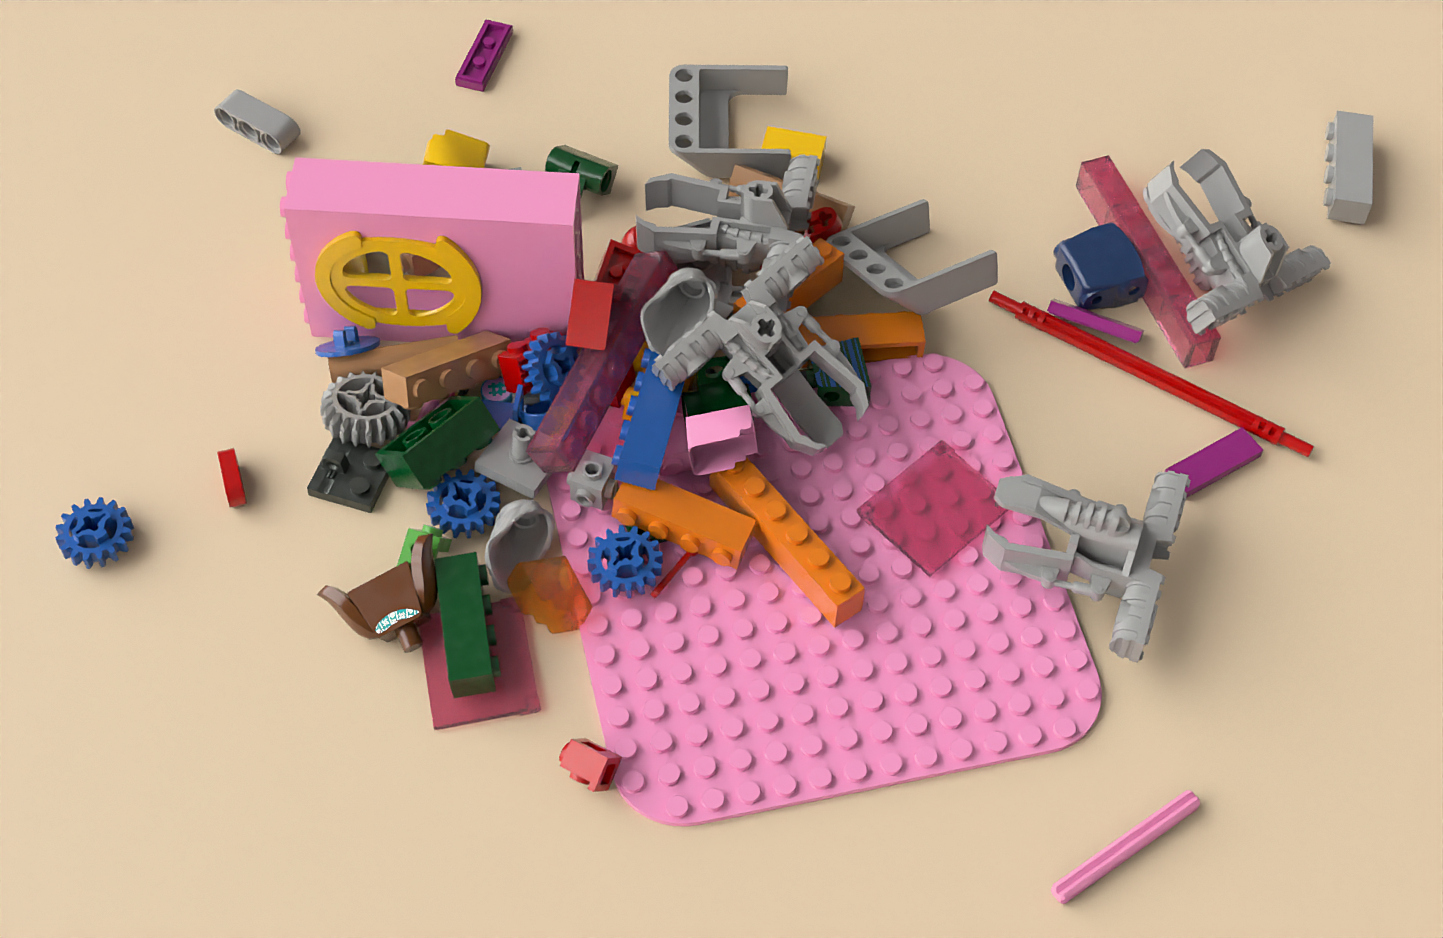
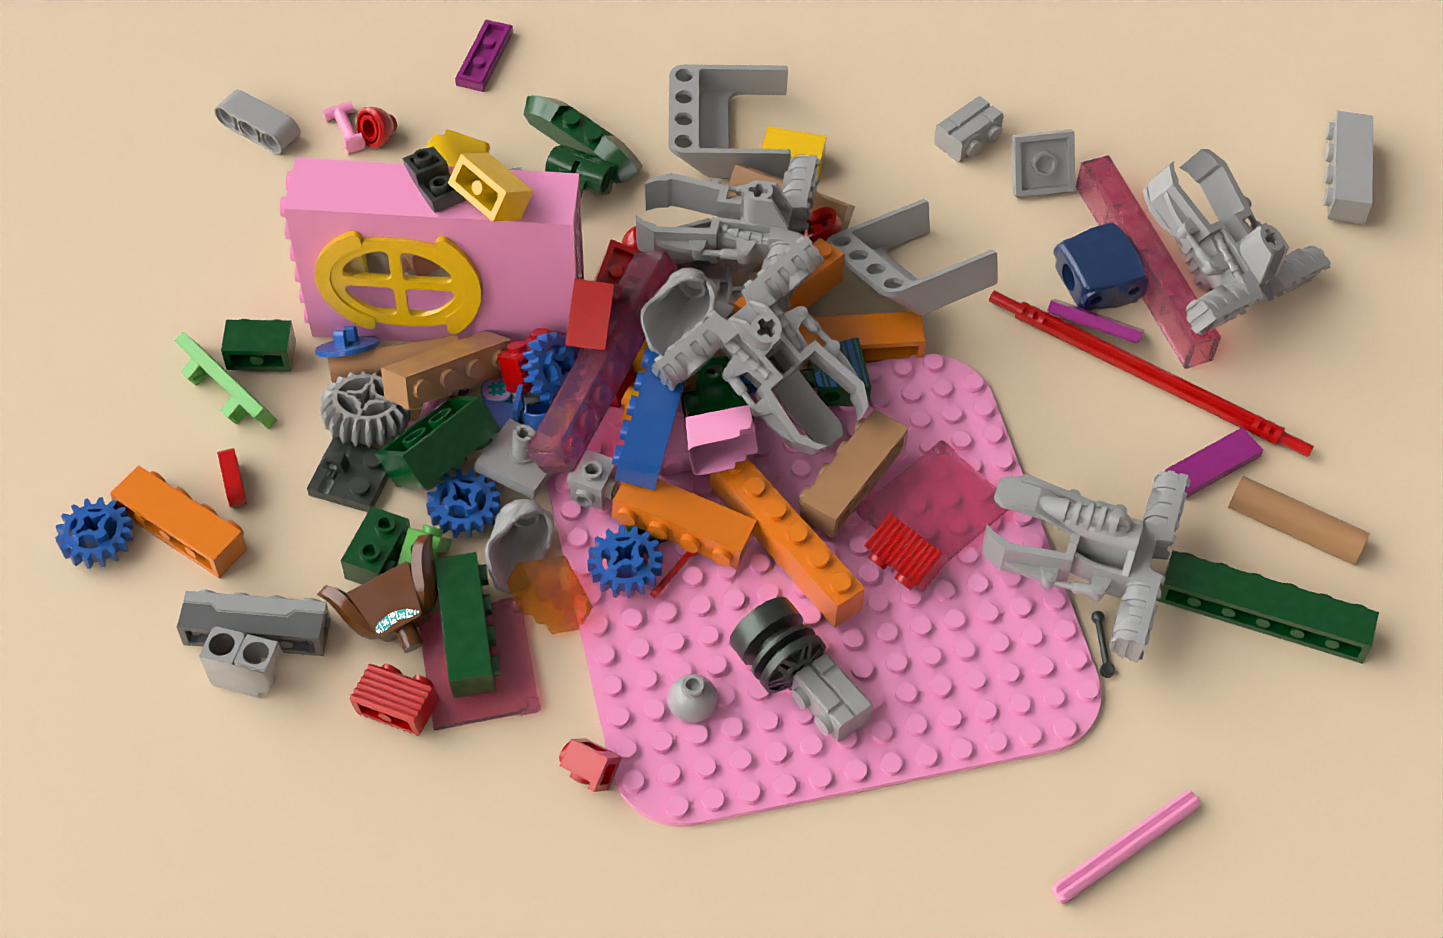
(180, 521): none -> orange brick
(237, 646): none -> light grey piece
(241, 401): none -> hinge
(258, 345): none -> dark green brick
(294, 623): none -> dark grey piece
(352, 141): none -> bright pink piece
(375, 126): none -> red brick
(375, 546): none -> dark green brick
(395, 698): none -> red brick
(431, 178): none -> pearl dark grey slope
(490, 187): none -> yellow brick
(577, 131): none -> dark green brick
(692, 698): none -> light grey brick
(776, 643): none -> pearl dark grey wheel
(831, 698): none -> light grey brick
(852, 473): none -> medium nougat brick
(906, 553): none -> red brick
(969, 129): none -> light grey brick
(1043, 162): none -> light grey tile
(1107, 669): none -> pearl dark grey hinge
(1269, 606): none -> dark green brick
(1299, 520): none -> medium nougat brick

